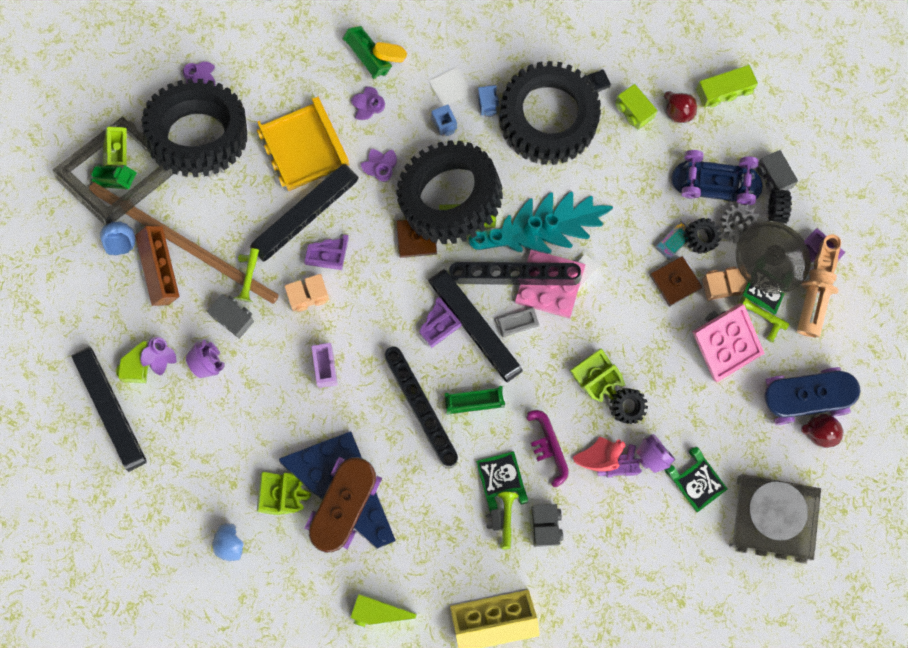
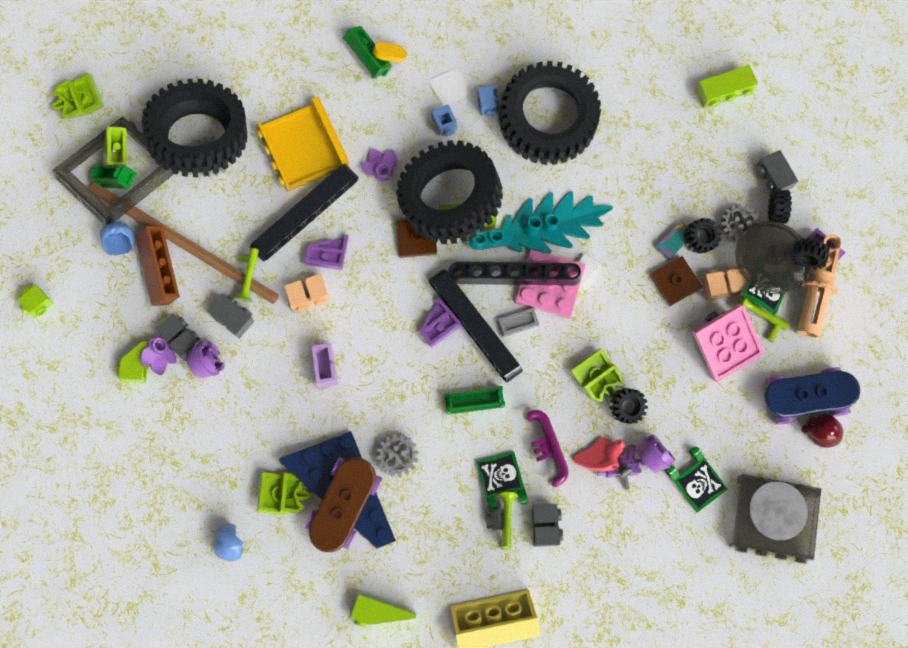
(34, 301): none -> lime brick
(77, 97): none -> lime plate
(109, 409): black beam -> none
(177, 335): none -> dark grey piece
(202, 71): medium lavender plate -> none
(365, 103): medium lavender plate -> none
(385, 457): none -> light grey gear
(419, 397): black beam -> none
(600, 80): black plate -> none
(625, 471): none -> dark grey hand
(636, 107): lime brick -> none
(680, 107): dark red piece -> none
(717, 180): dark blue piece -> none
(810, 253): none -> black tyre

